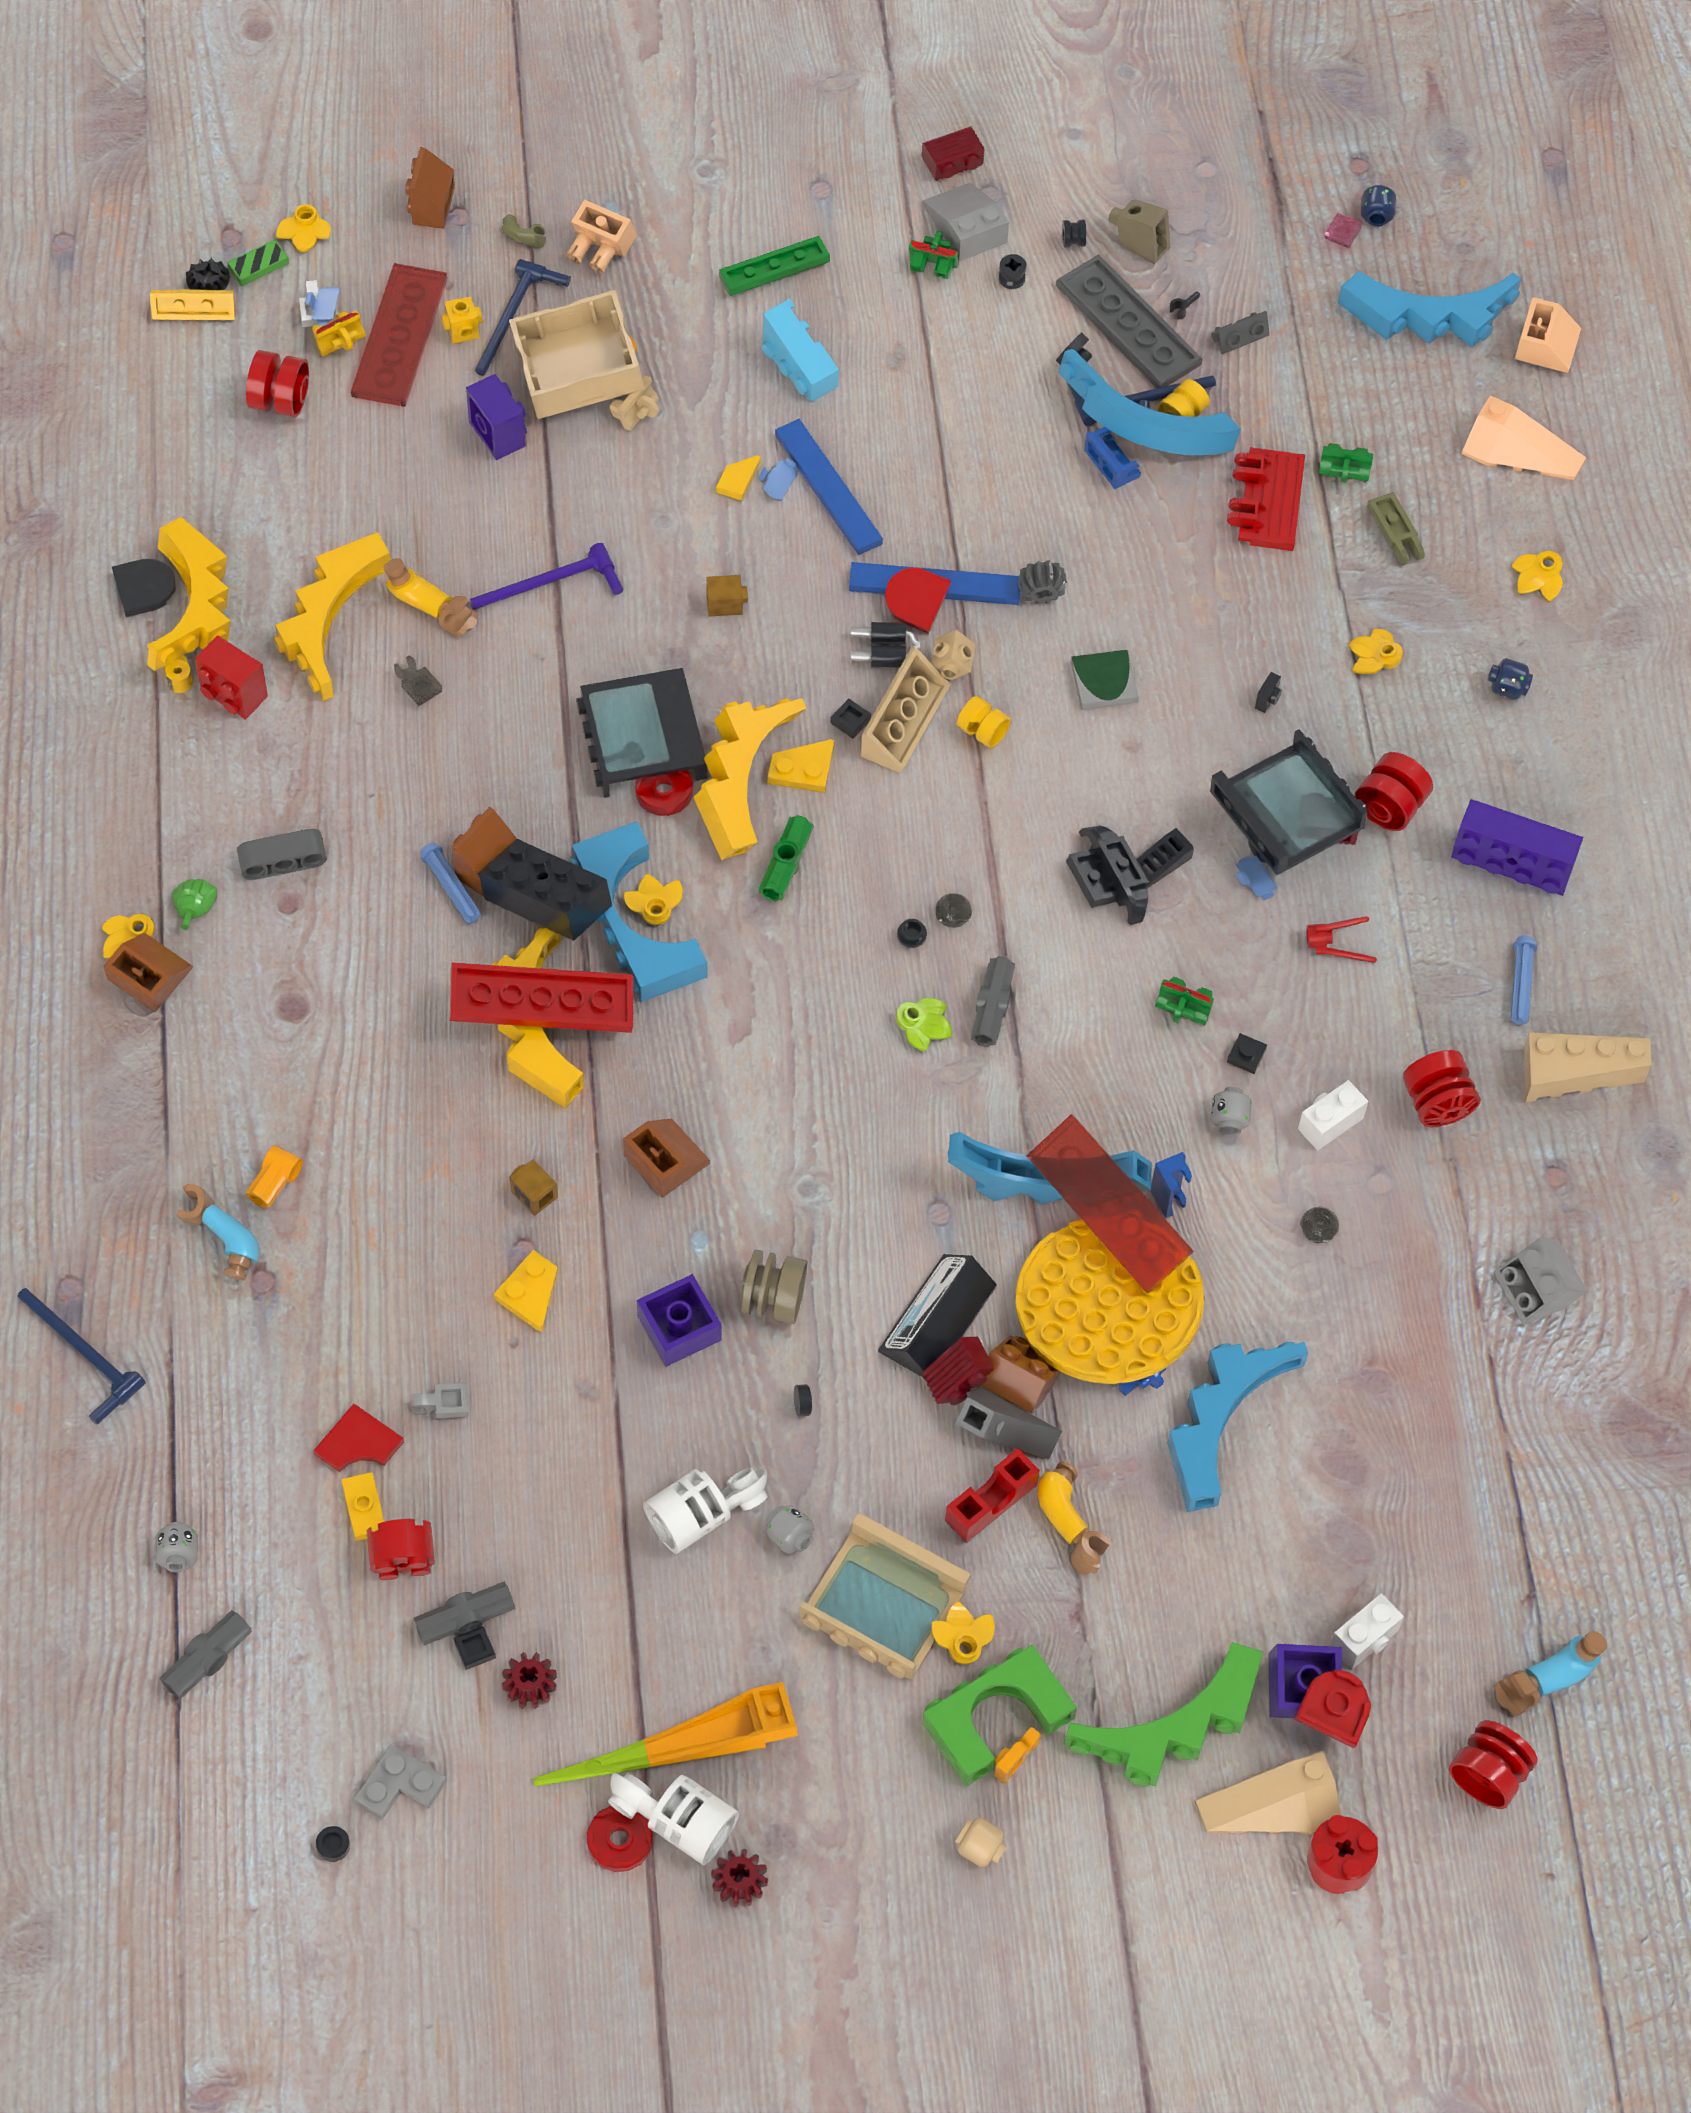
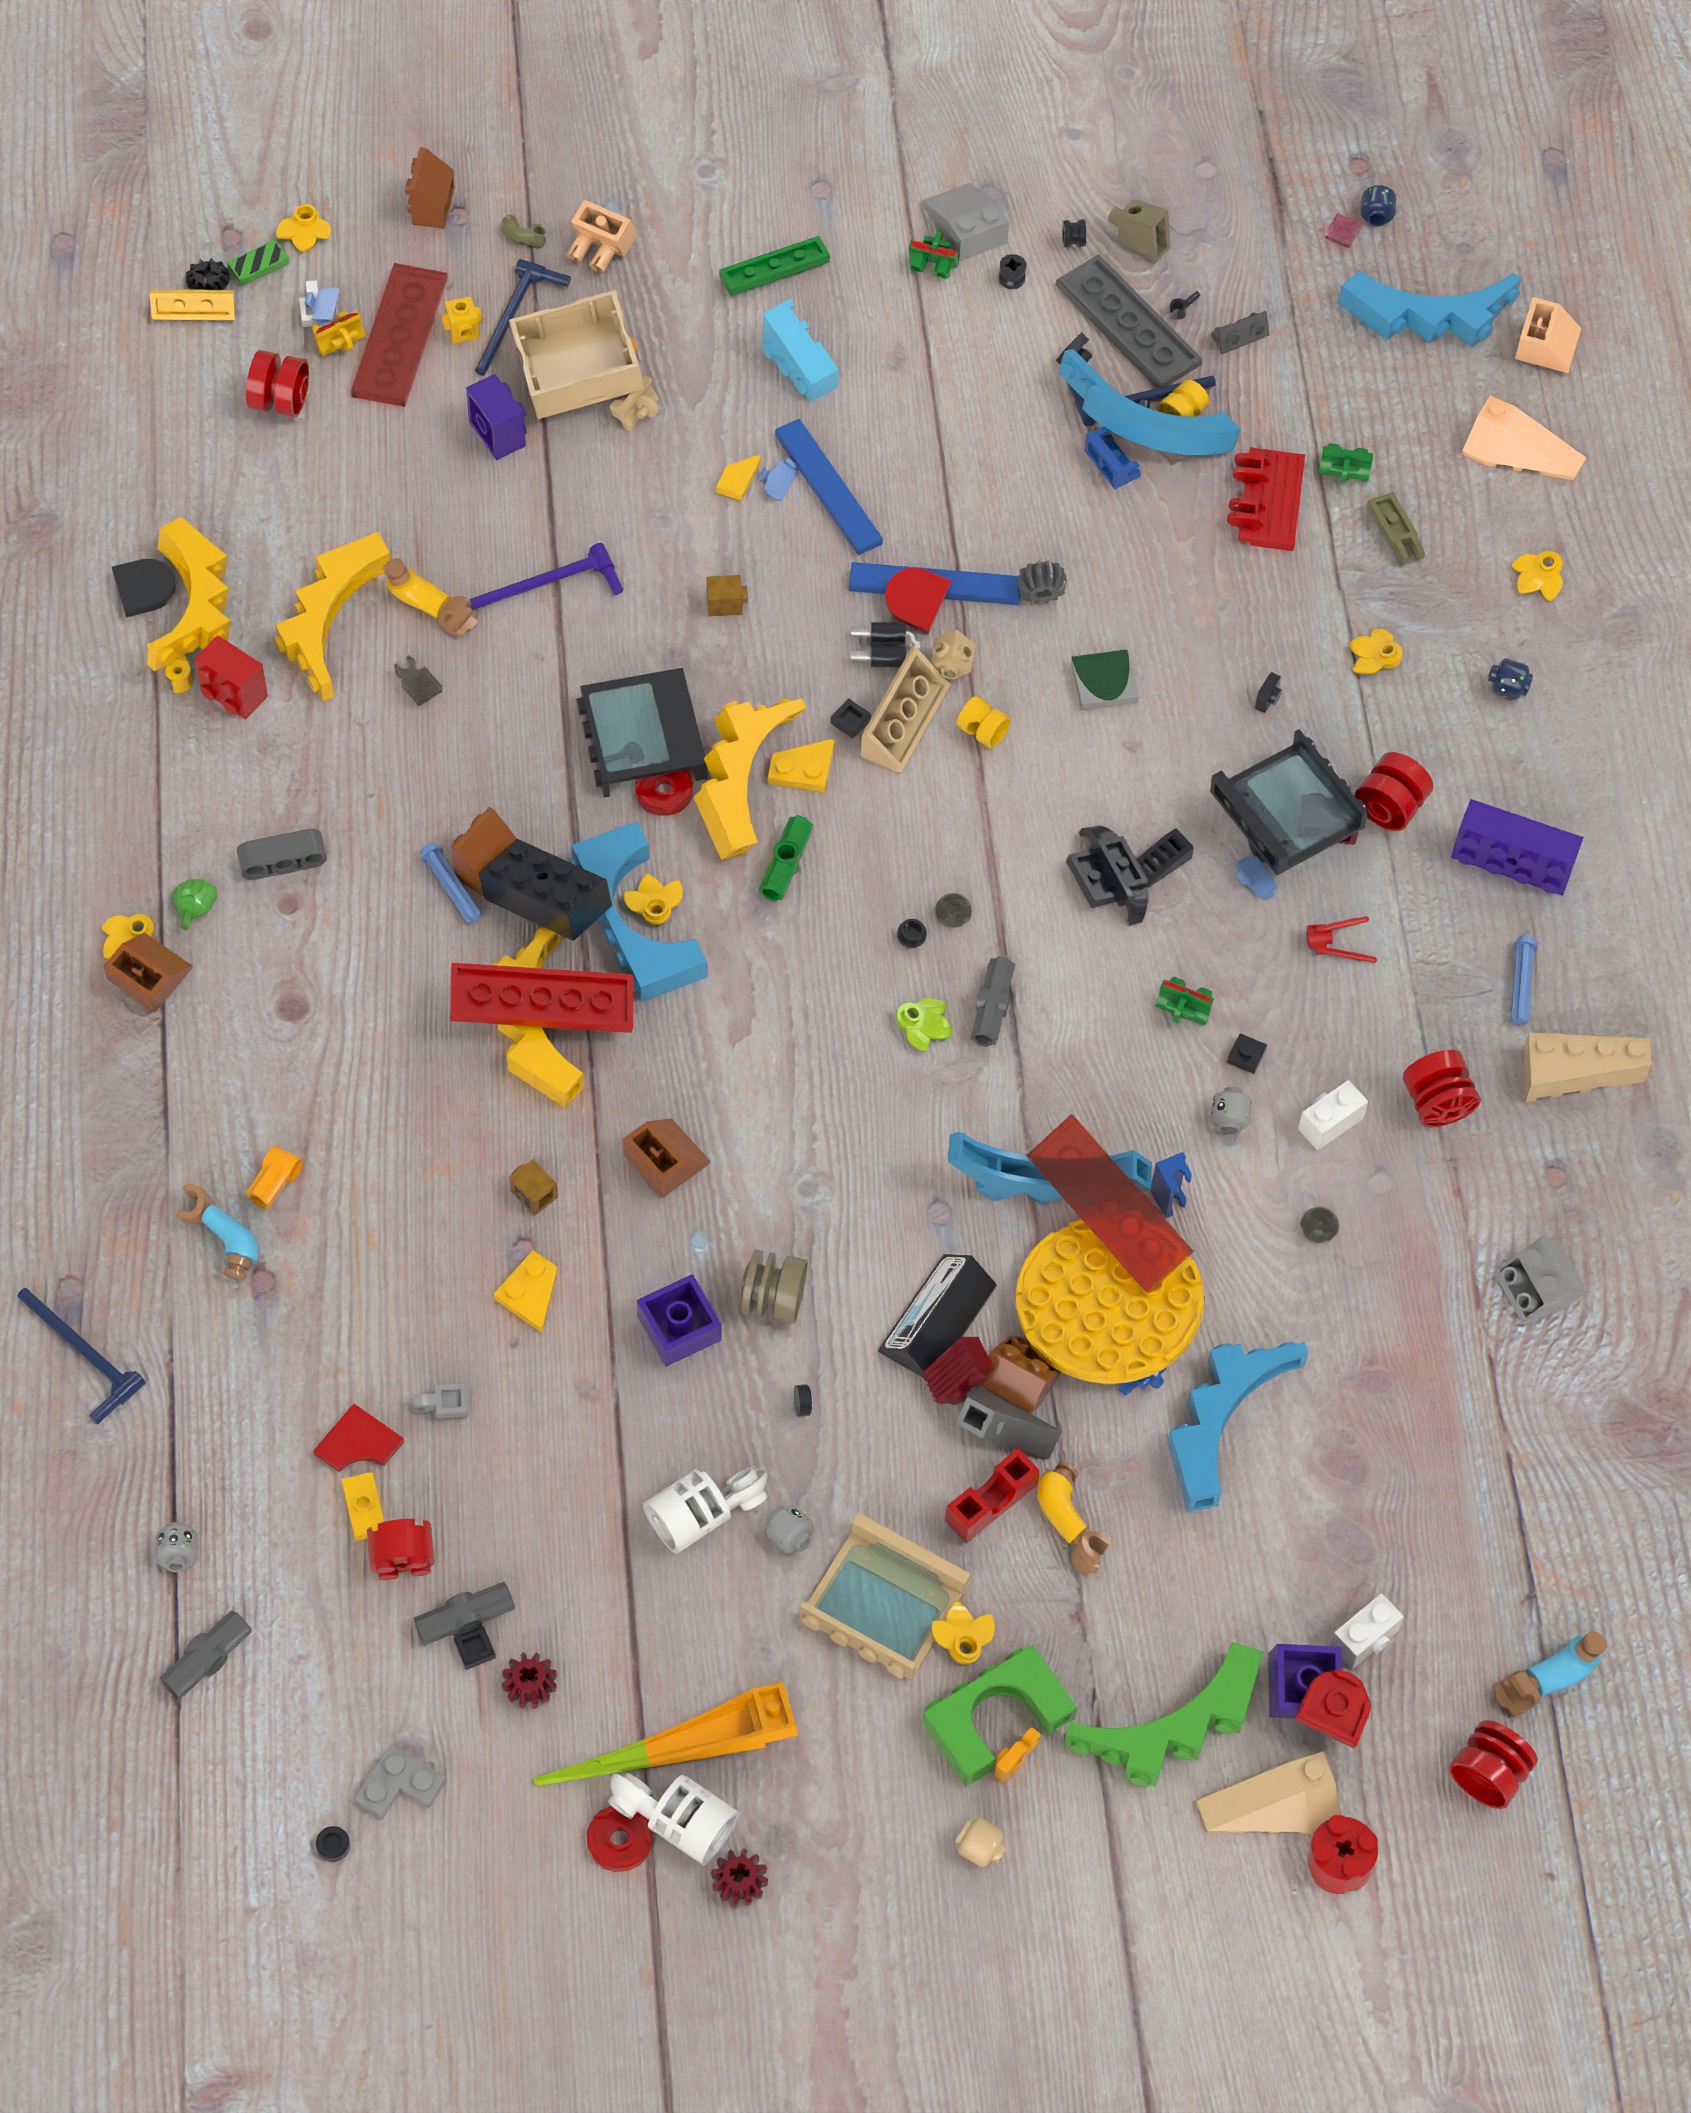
(953, 153): dark red brick -> none

